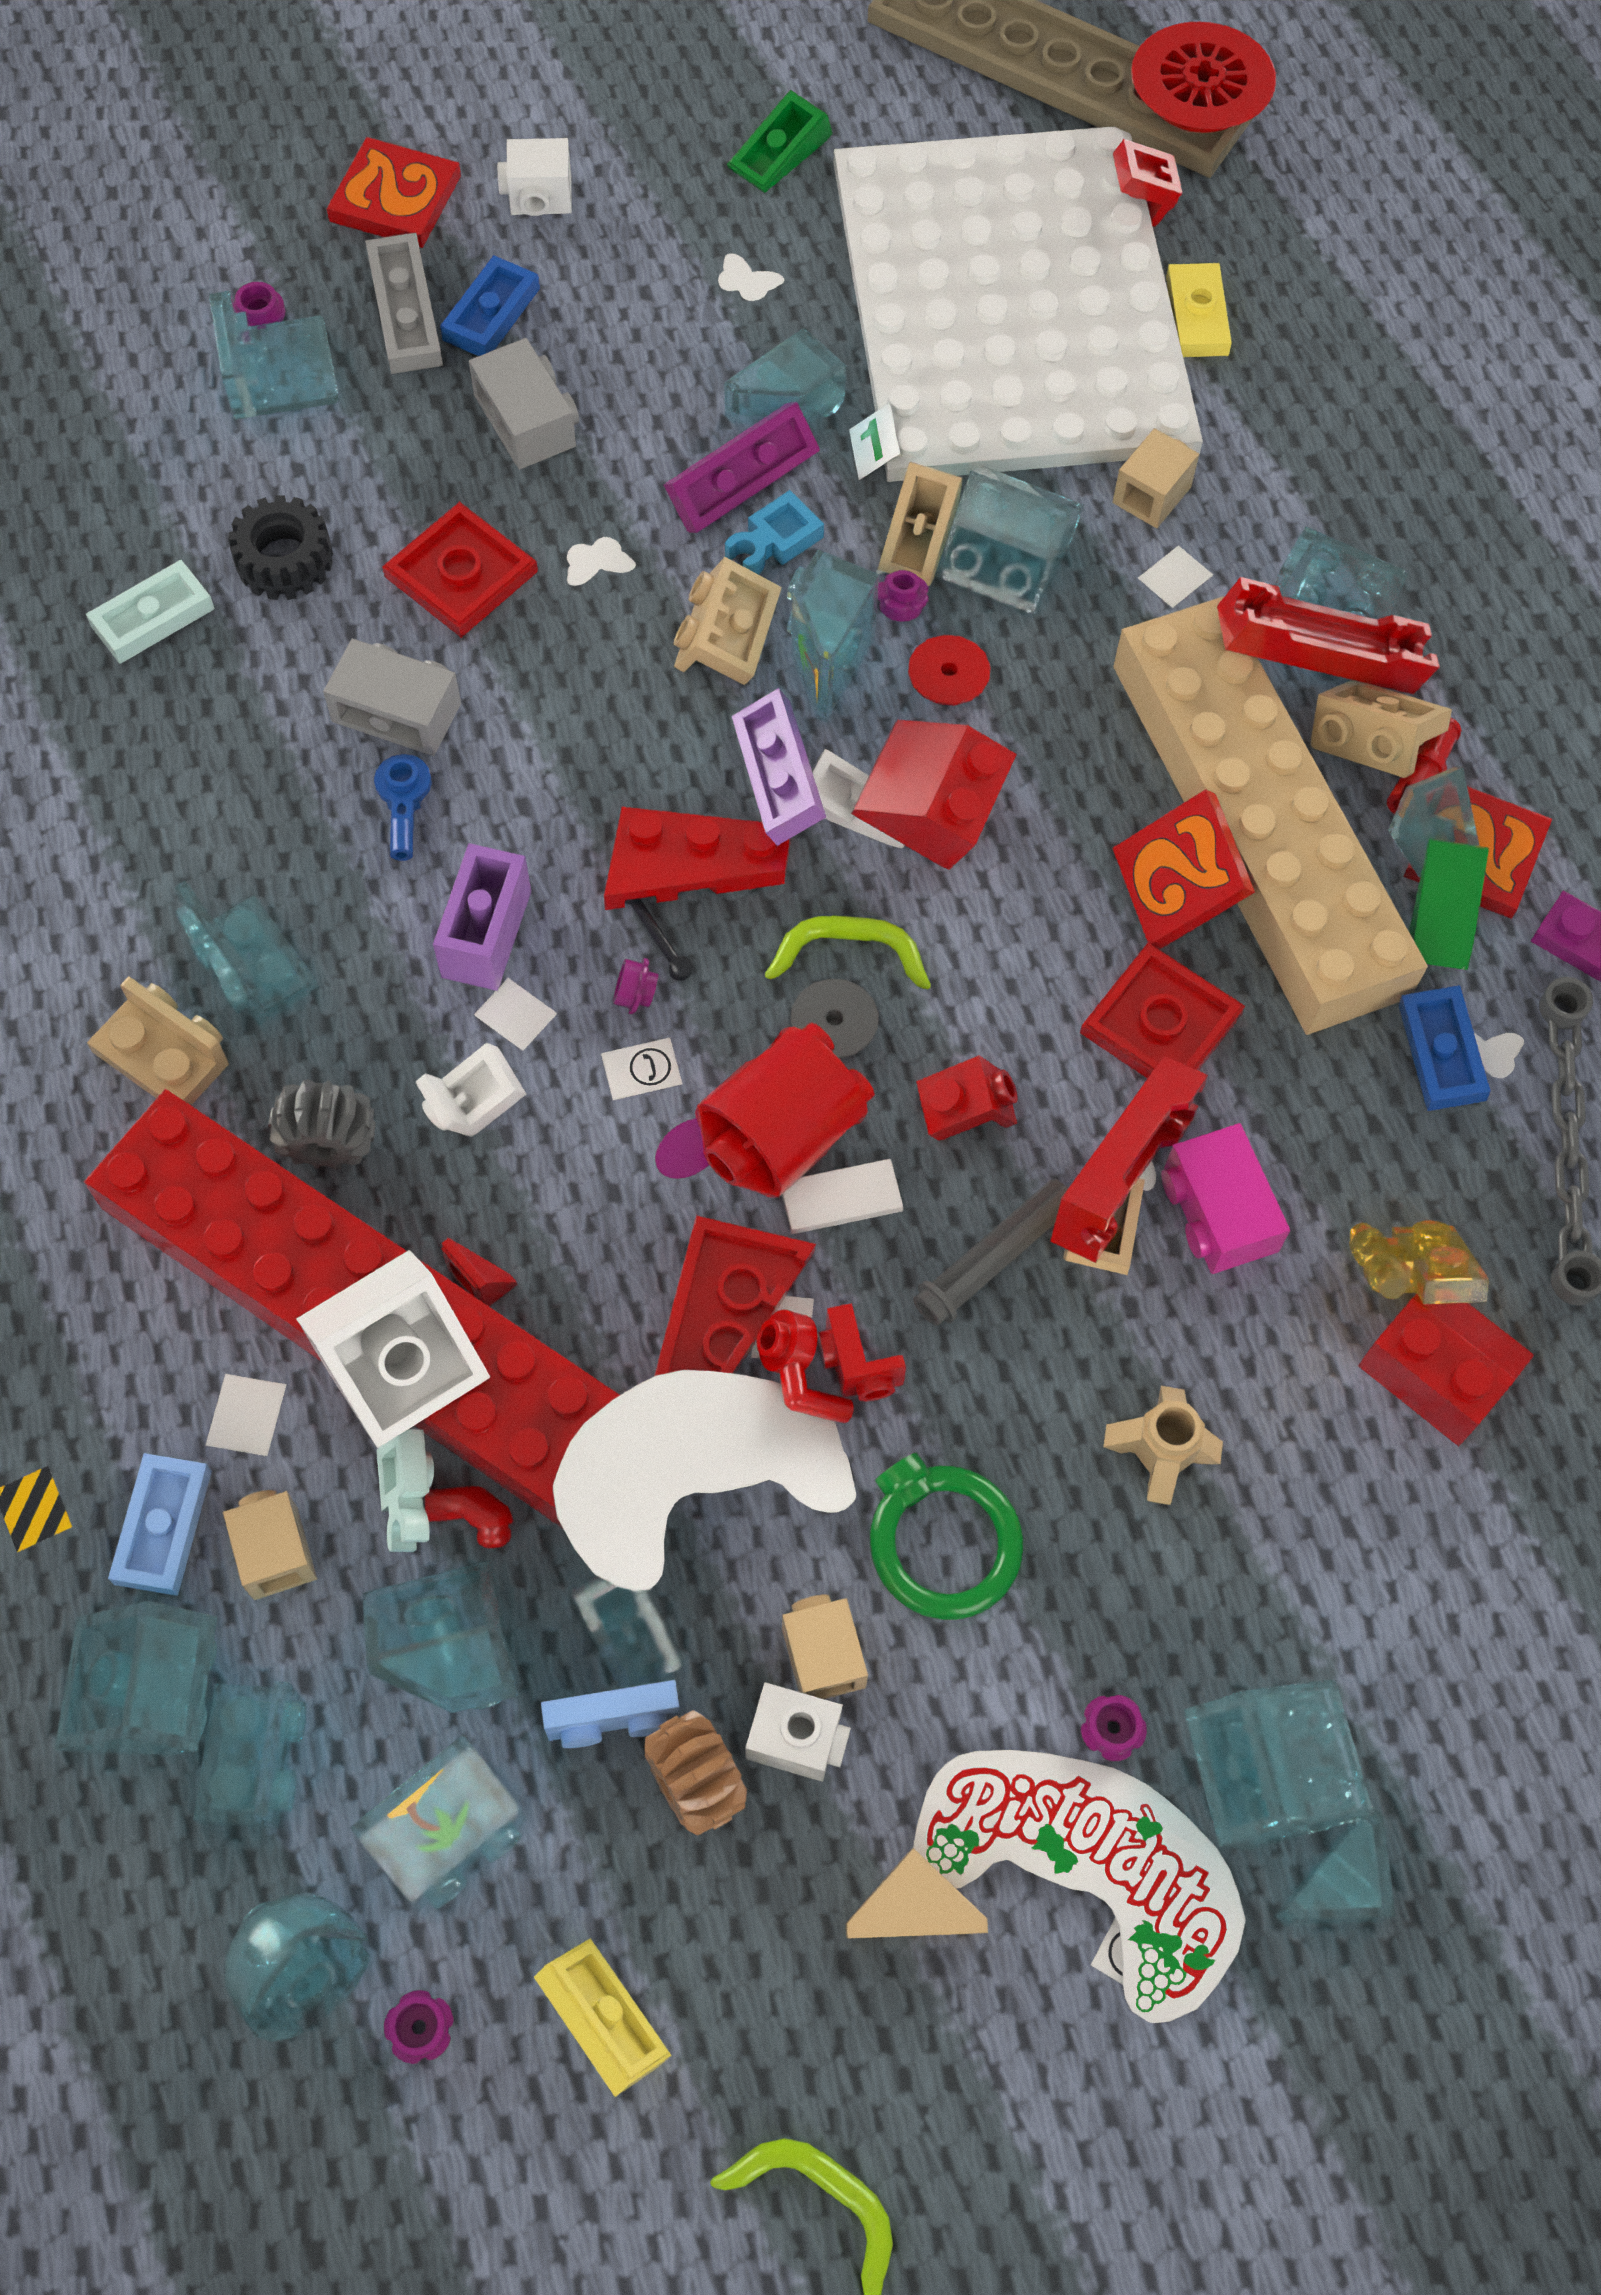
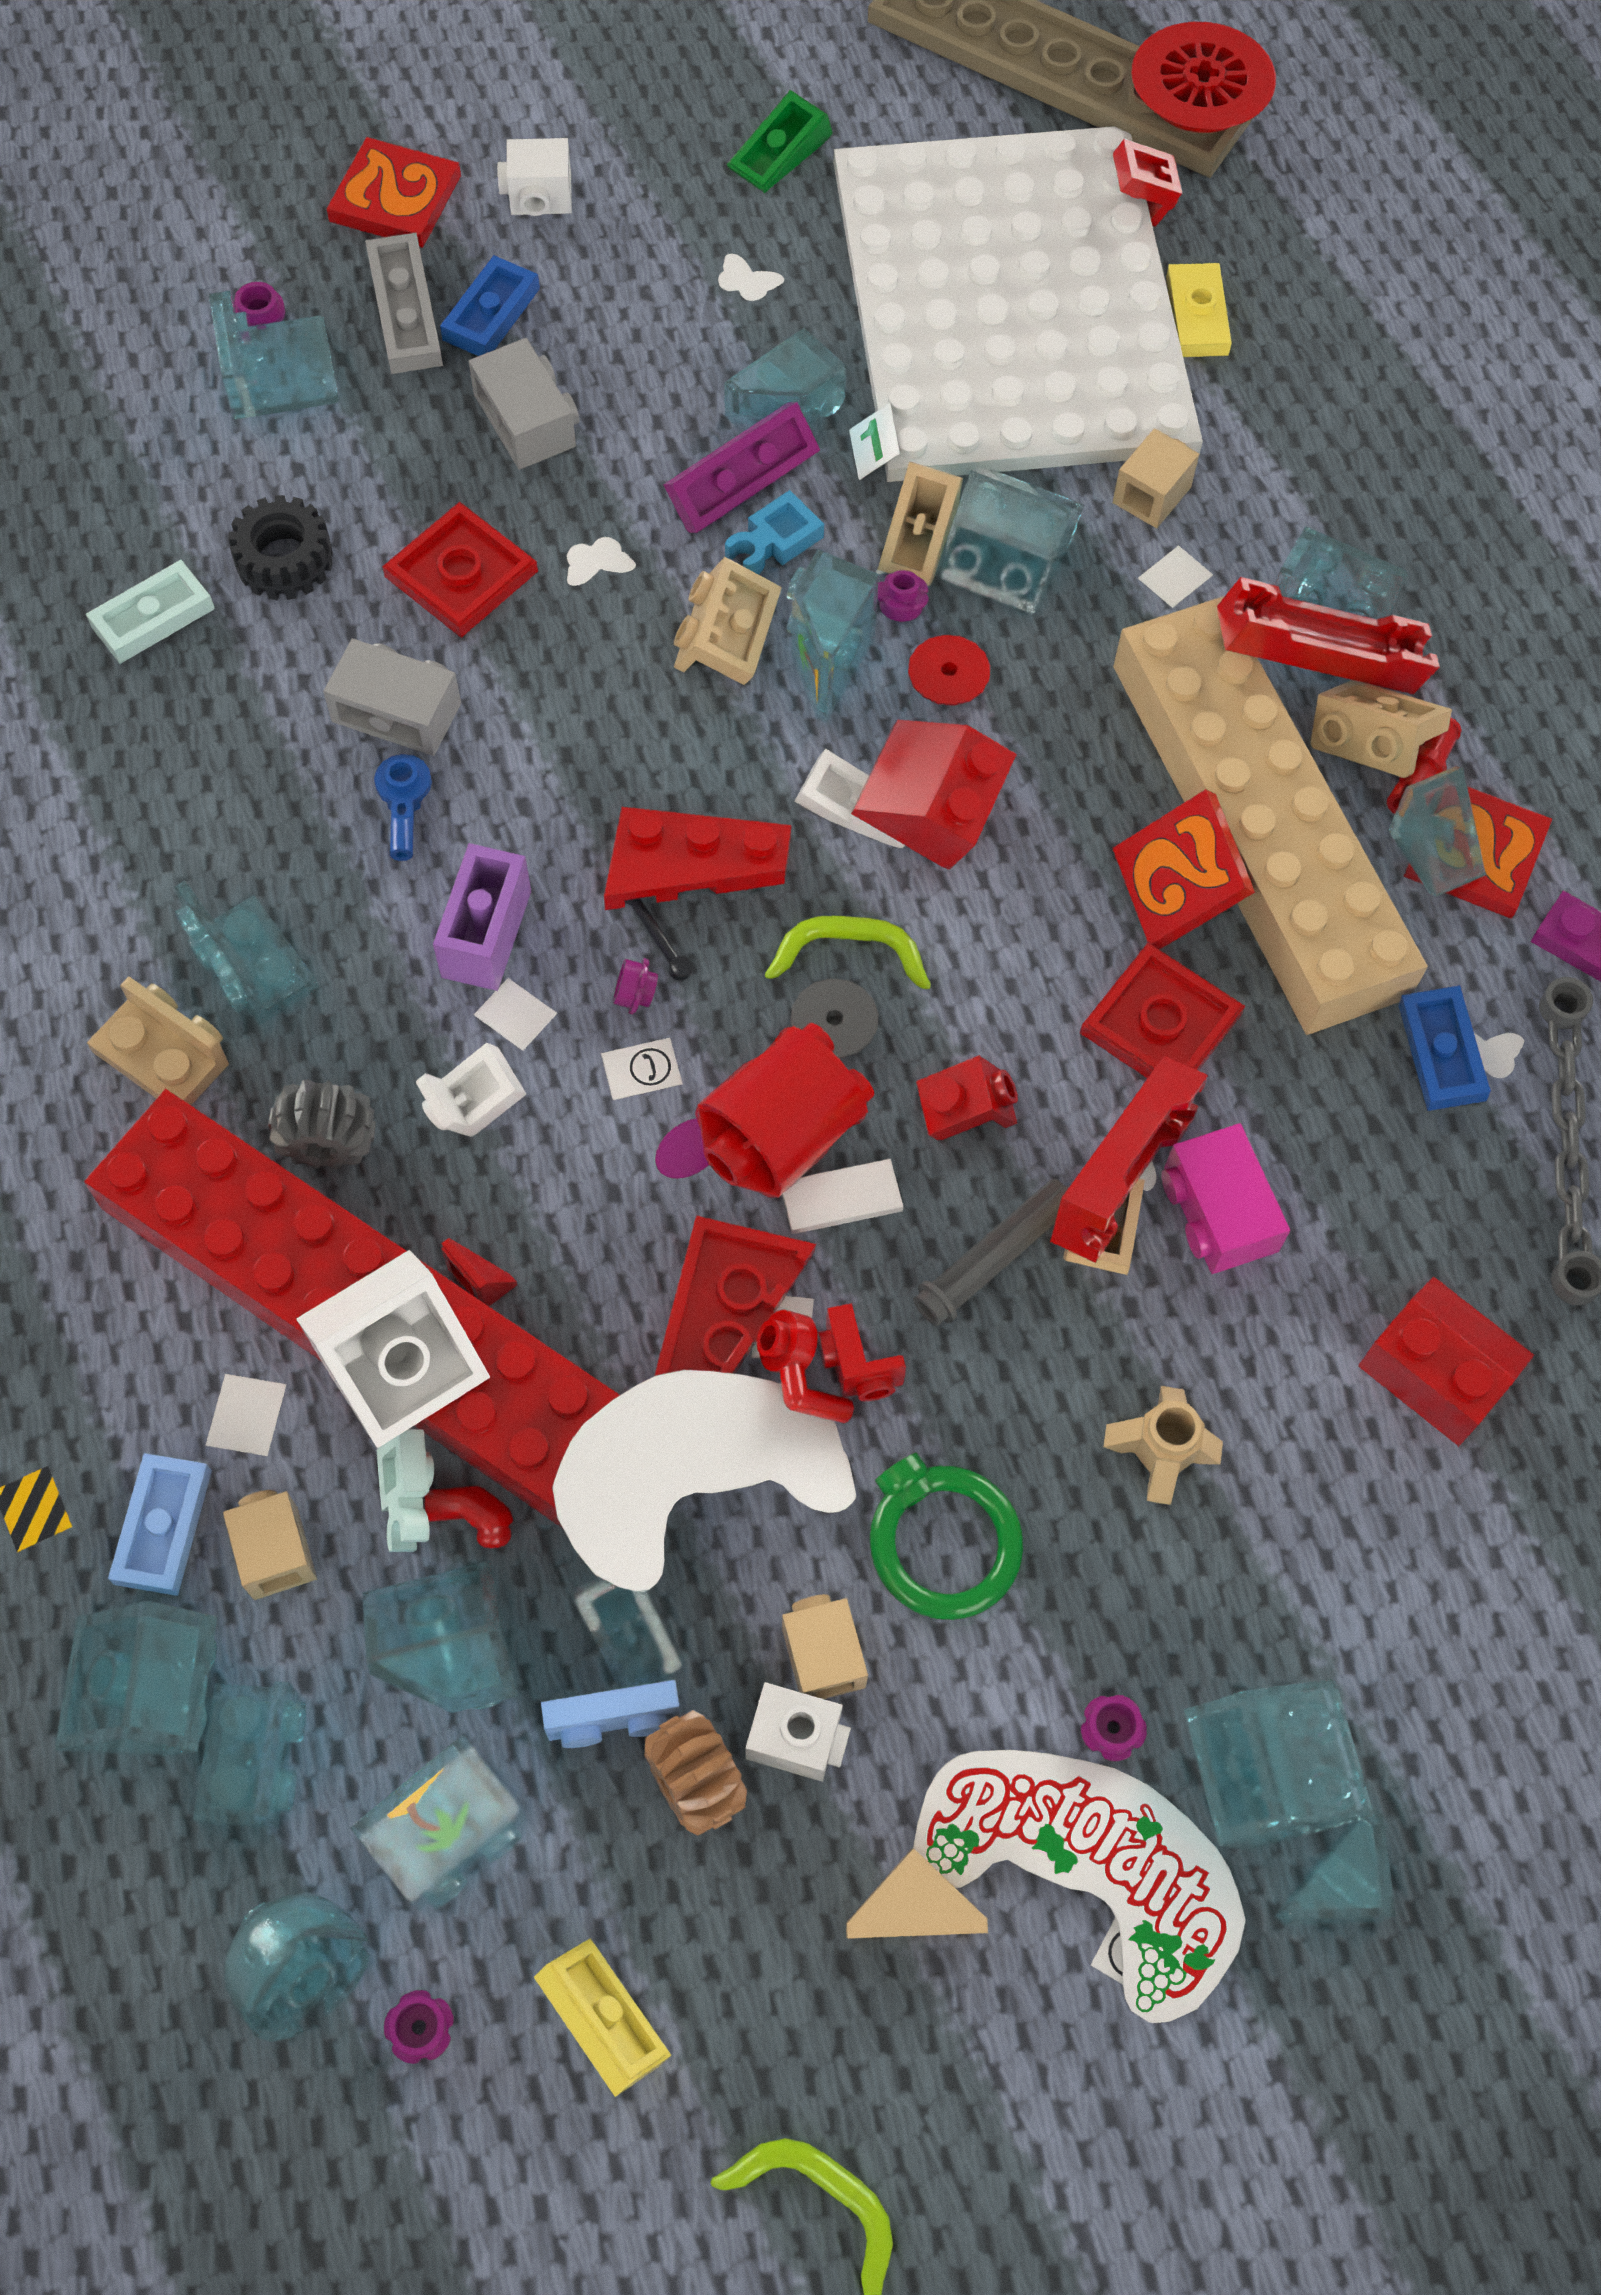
(778, 767): plate -> none
(1419, 1260): clear yellow plate -> none
(1448, 902): green slope -> none

